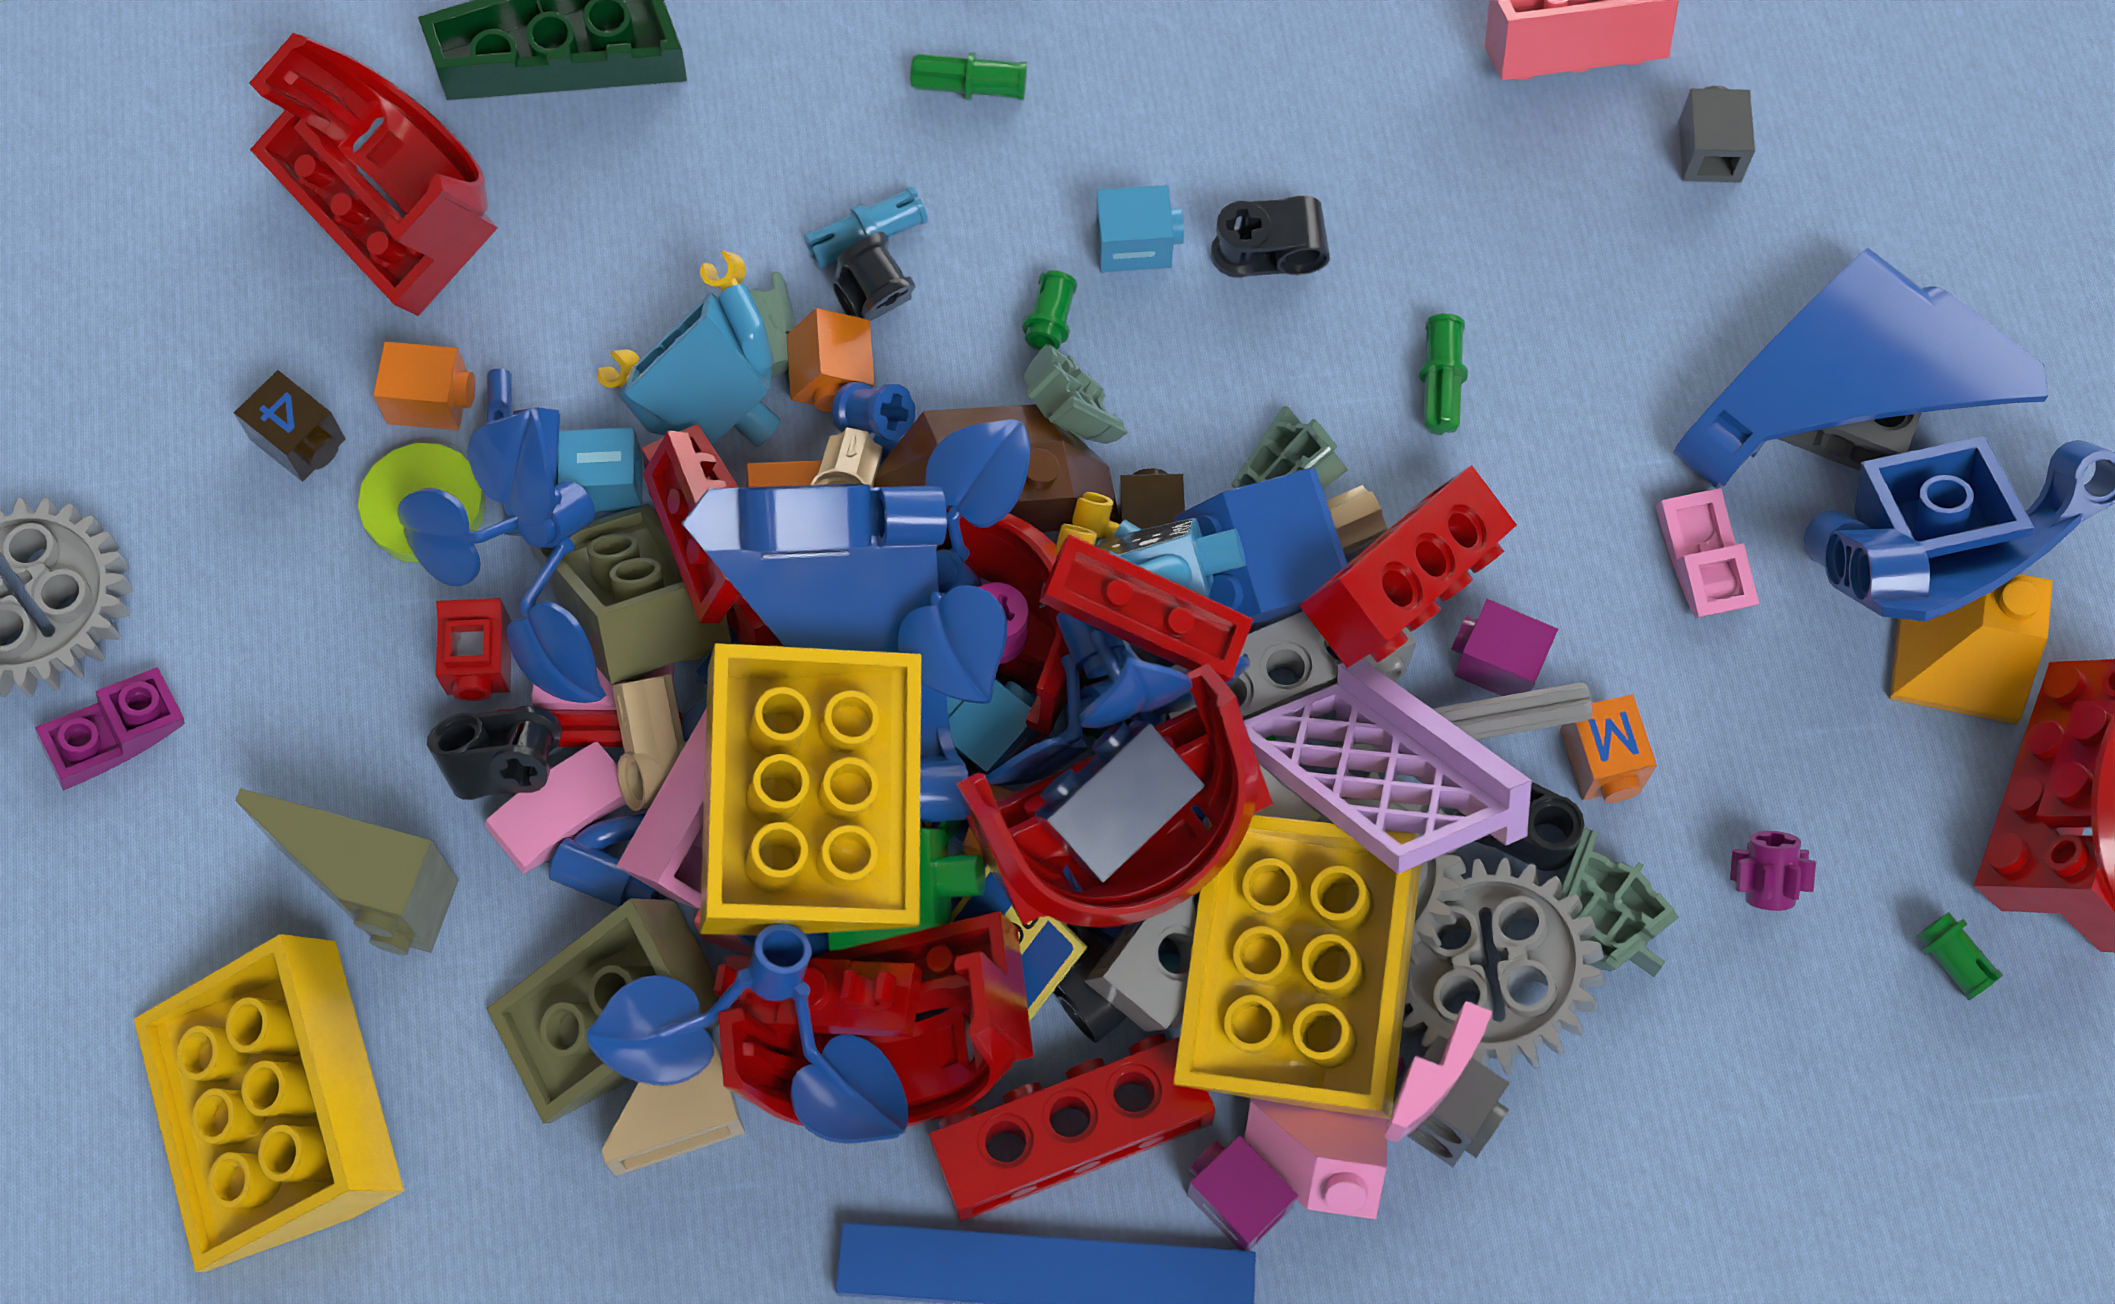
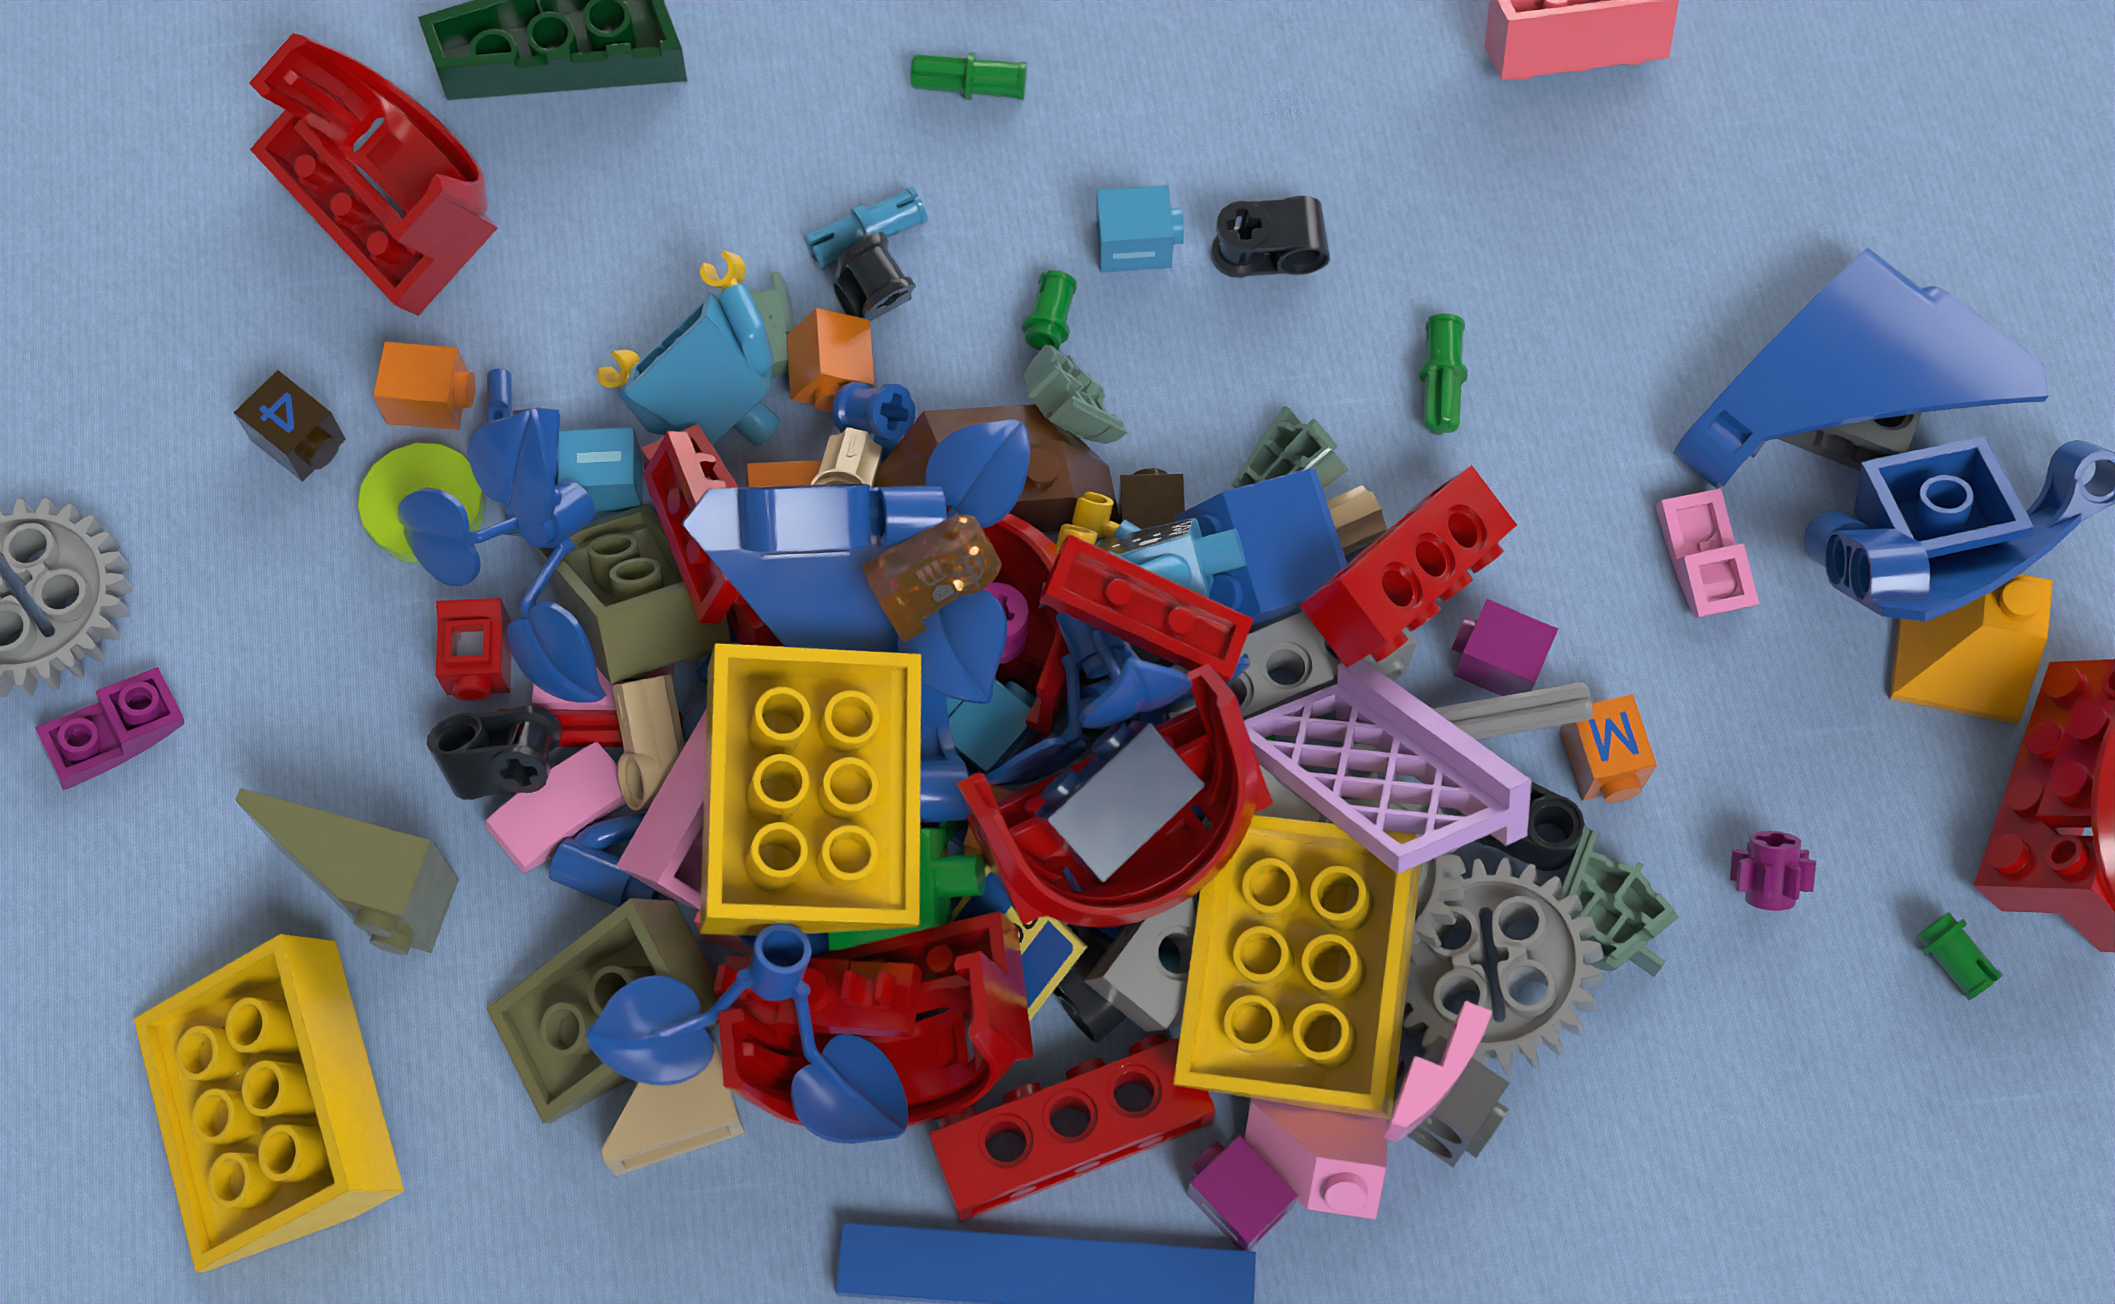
(931, 572): none -> clear orange leg
(1716, 135): dark grey brick -> none

